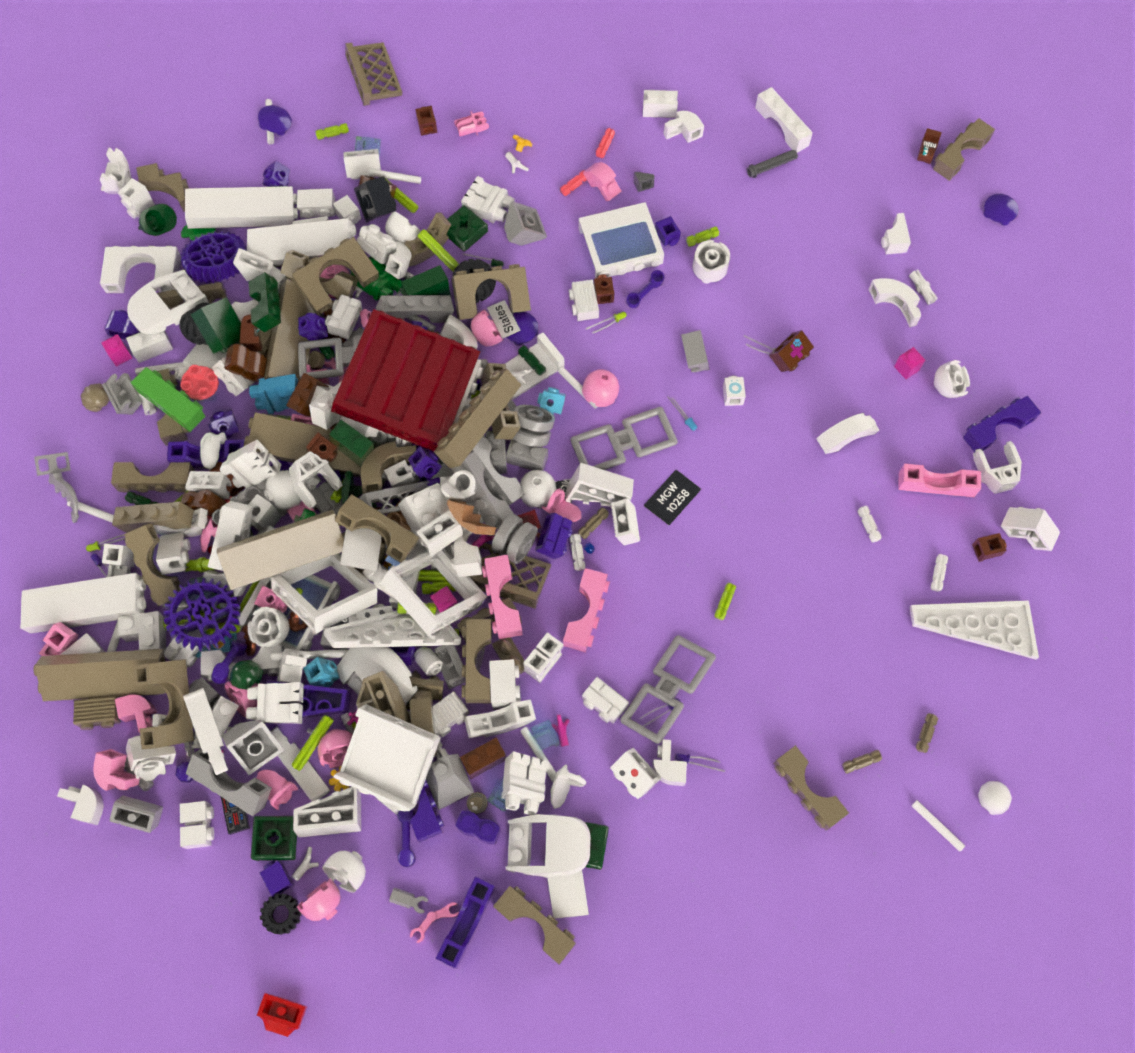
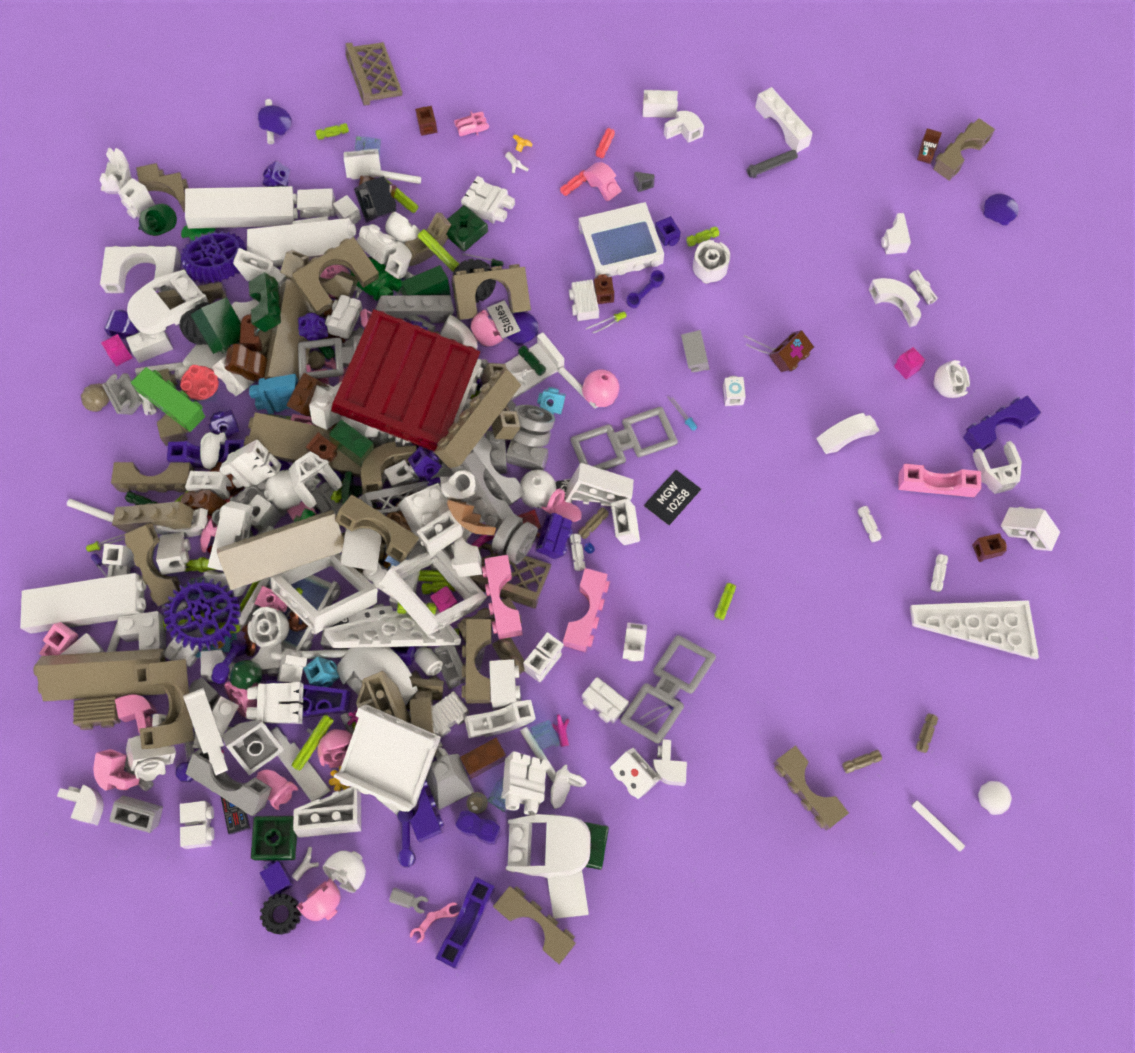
(56, 478): light grey piece -> none
(281, 1014): red slope -> none
(523, 224): light grey slope -> none
(634, 642): none -> white brick
(685, 758): piece -> none

